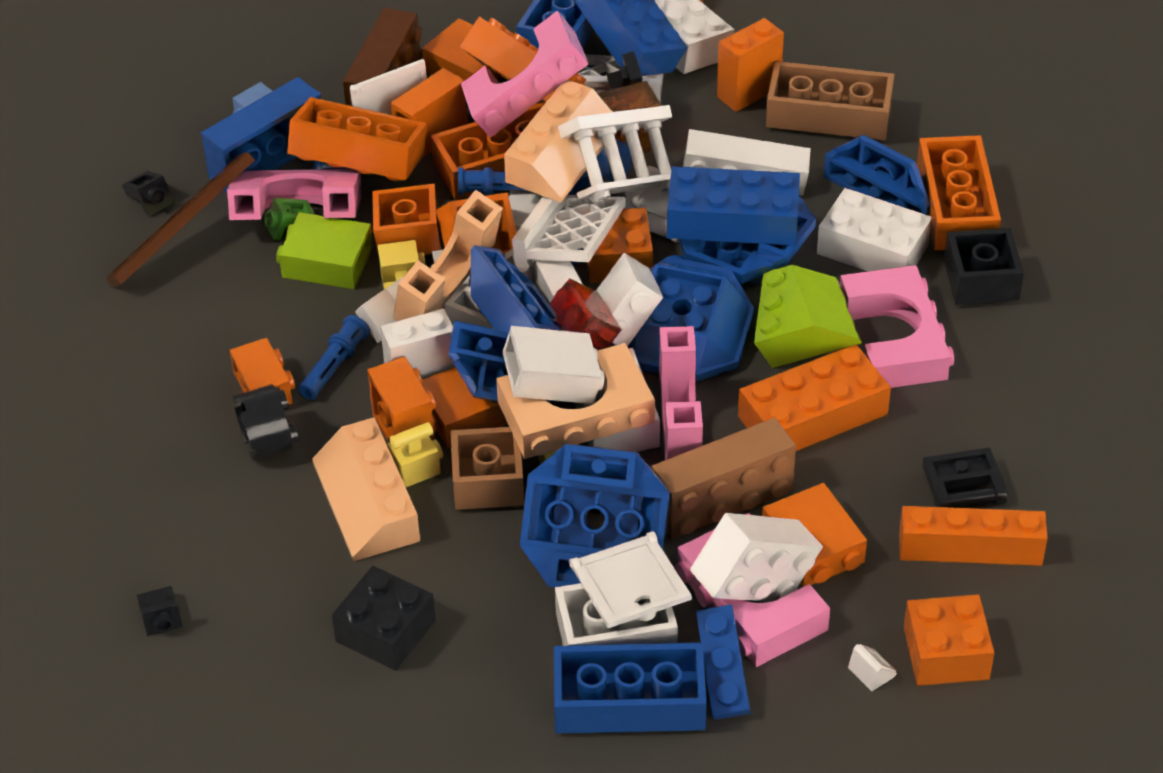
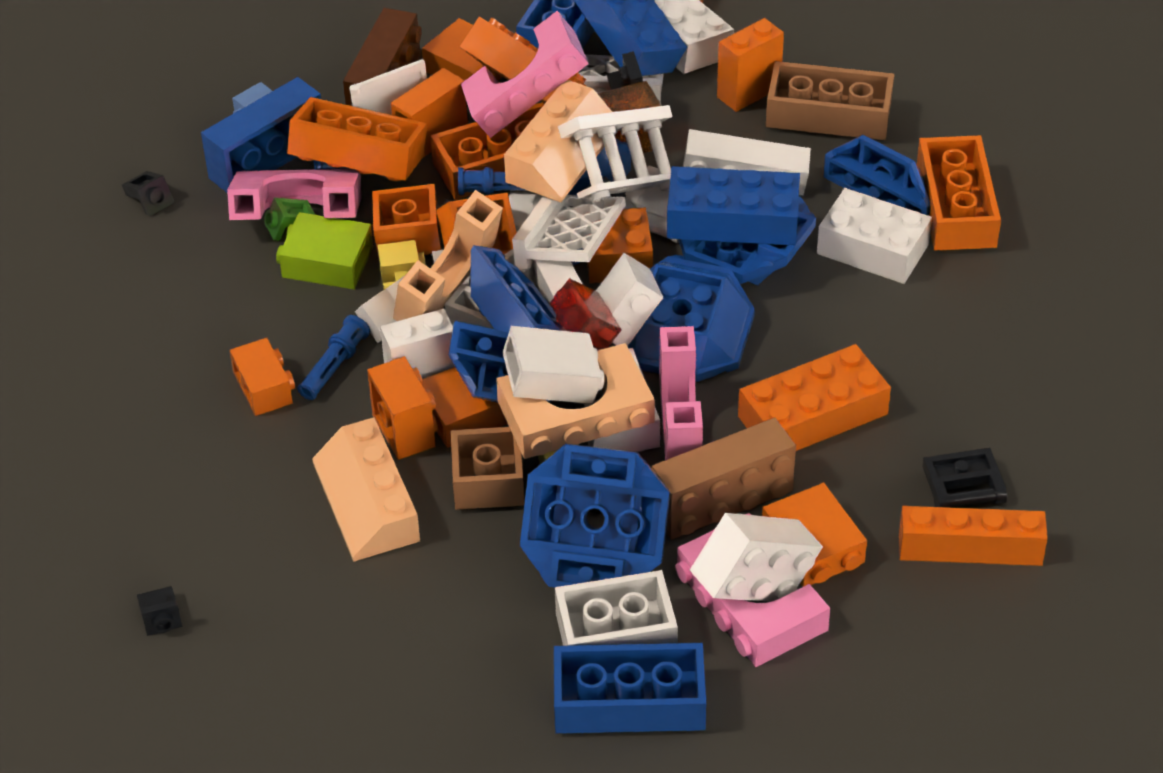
(179, 219): reddish brown tile -> none
(264, 421): black brick -> none
(383, 617): black brick -> none
(416, 454): light yellow brick -> none
(628, 574): white container -> none
(723, 662): blue plate -> none
(801, 316): lime wedge -> none
(870, 667): white slope -> none
(901, 295): bright pink arch -> none
(948, 640): orange brick -> none
(983, 266): black brick -> none

